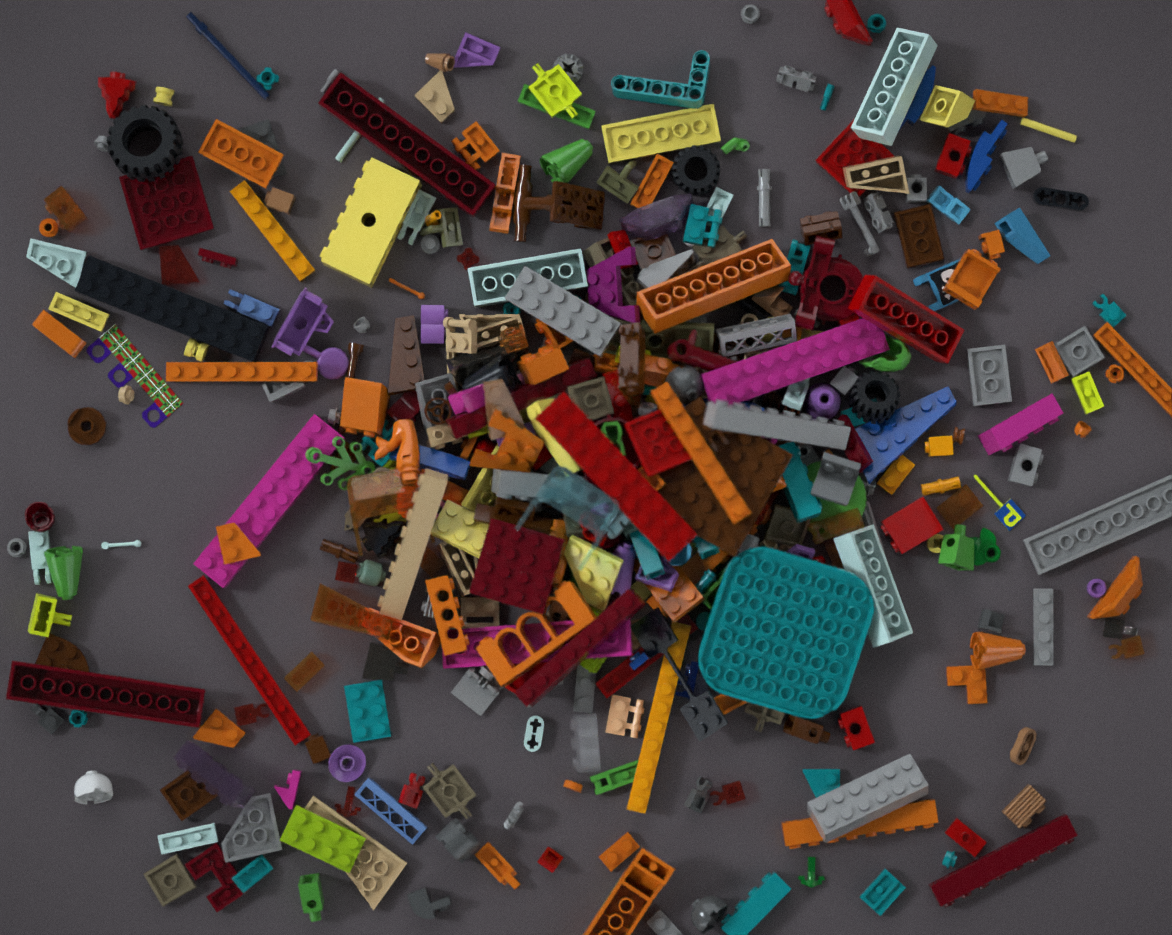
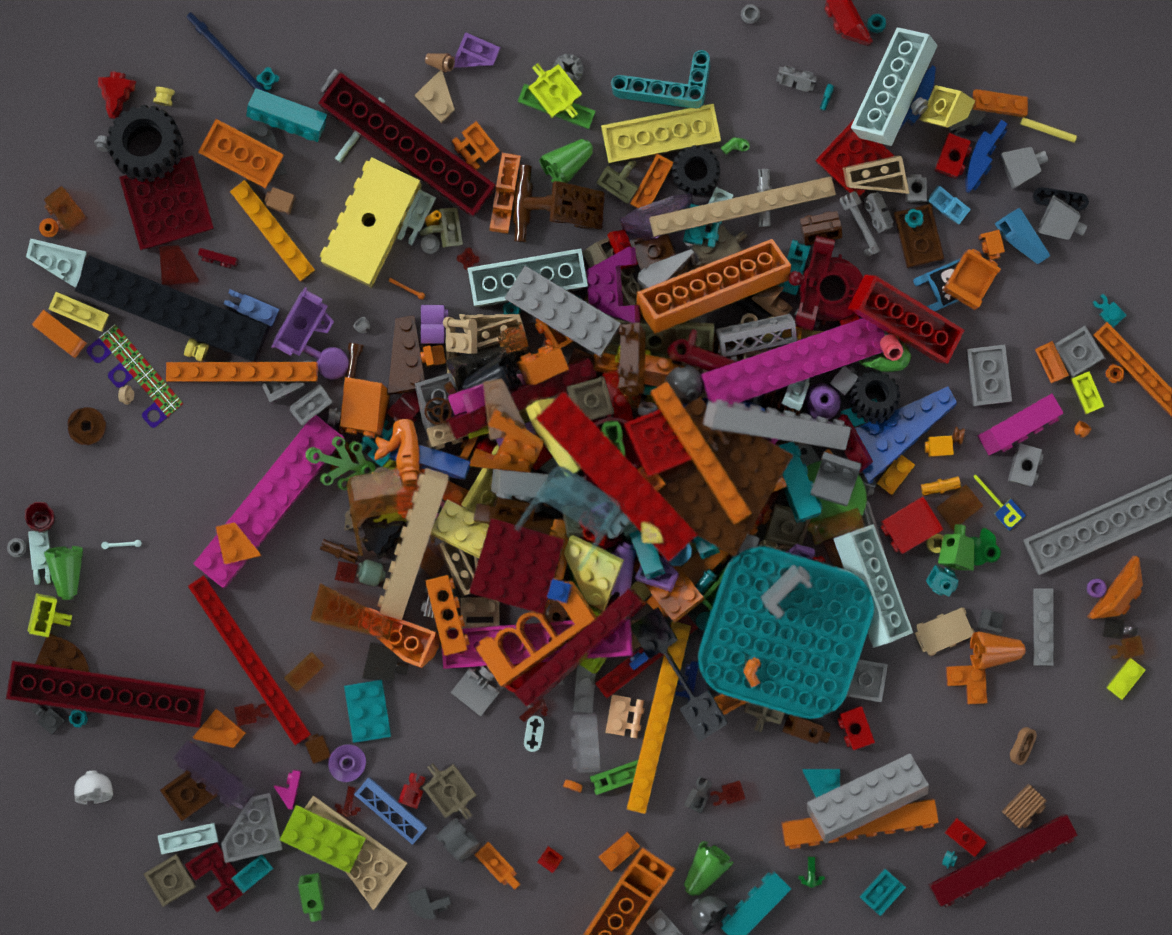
(286, 115): none -> teal brick
(310, 404): none -> light grey panel
(433, 355): none -> orange bracket
(514, 815): light grey gear -> none
(529, 712): none -> clear red piece
(559, 591): none -> blue plate
(650, 533): none -> light yellow tile
(706, 868): none -> bright green cone
(742, 206): none -> tan plate
(750, 670): none -> orange arm
(782, 587): none -> light grey panel
(868, 681): none -> light grey plate
(891, 347): none -> coral brick
(914, 213): none -> teal plate
(919, 106): none -> light grey plate
(942, 580): none -> teal brick
(943, 631): none -> tan piece
(1061, 220): none -> light grey torso
(1125, 678): none -> neon yellow plate

